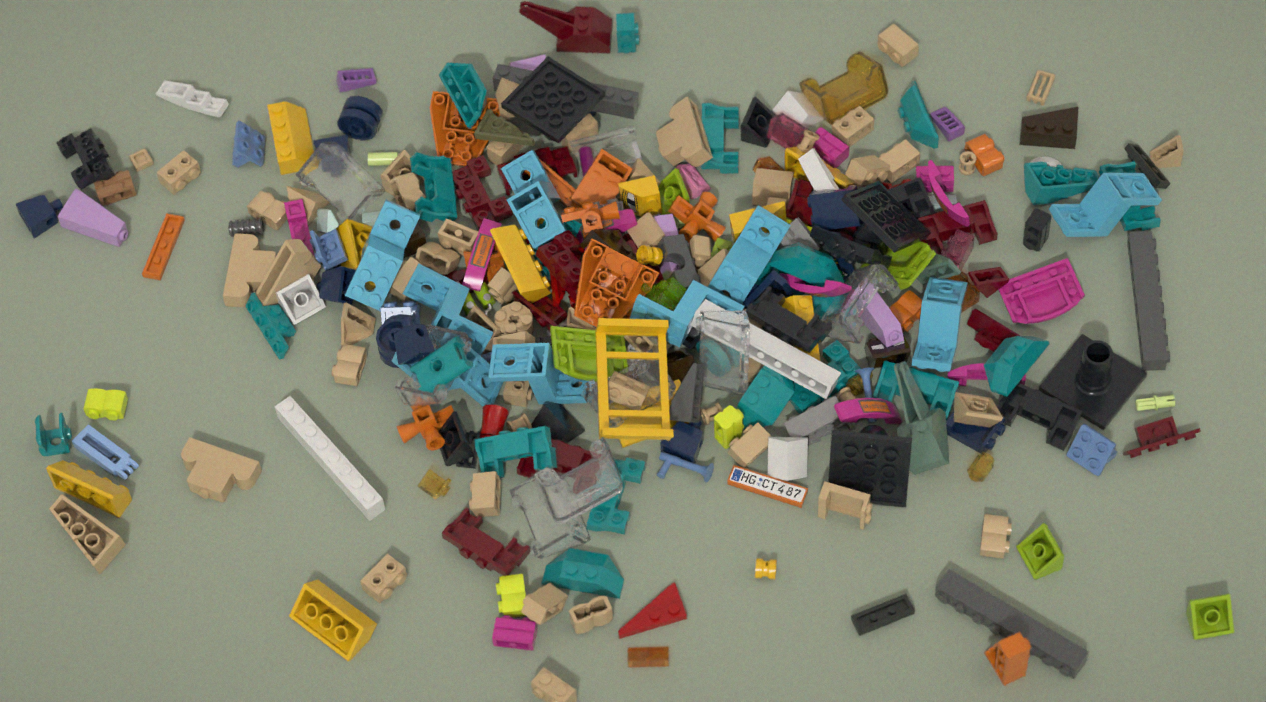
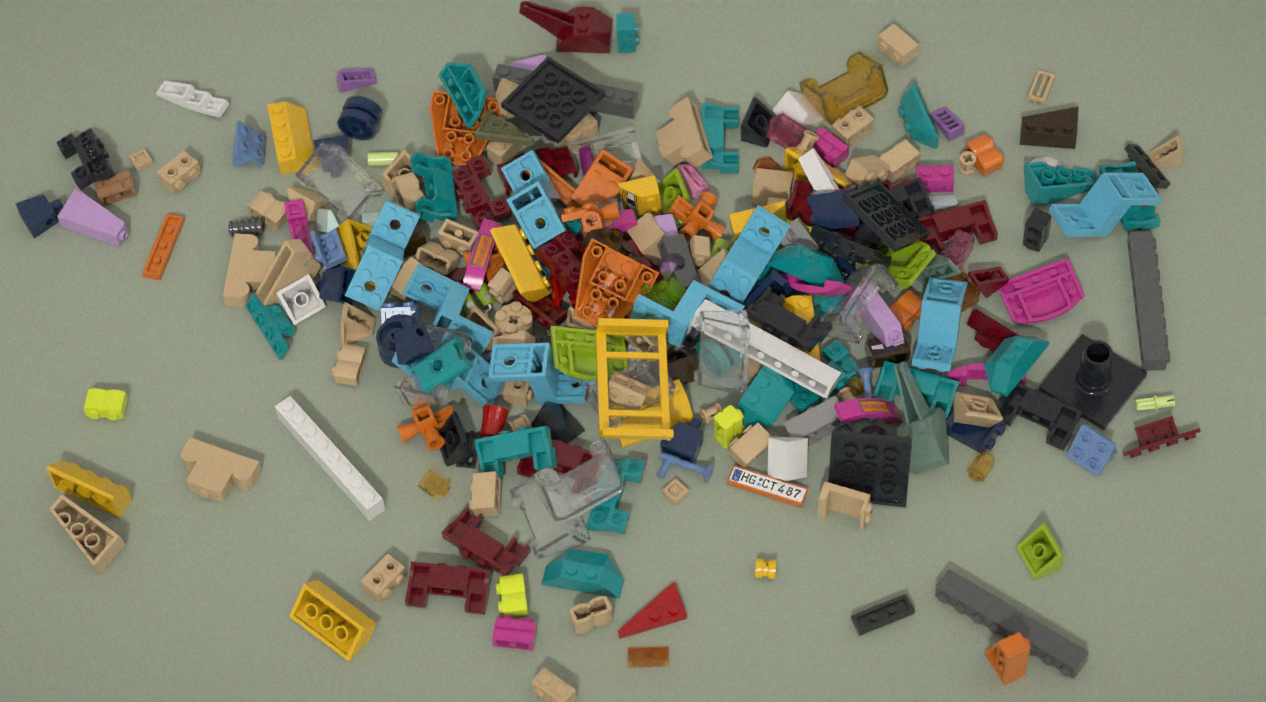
(45, 437): teal piece -> none
(101, 450): light blue hinge -> none
(448, 581): none -> dark red bracket
(544, 603): tan brick -> none
(649, 255): yellow wheel -> none
(675, 491): none -> tan tile
(687, 400): dark grey slope -> none
(955, 211): dark pink slope -> none
(994, 536): tan brick -> none
(1210, 616): lime slope -> none

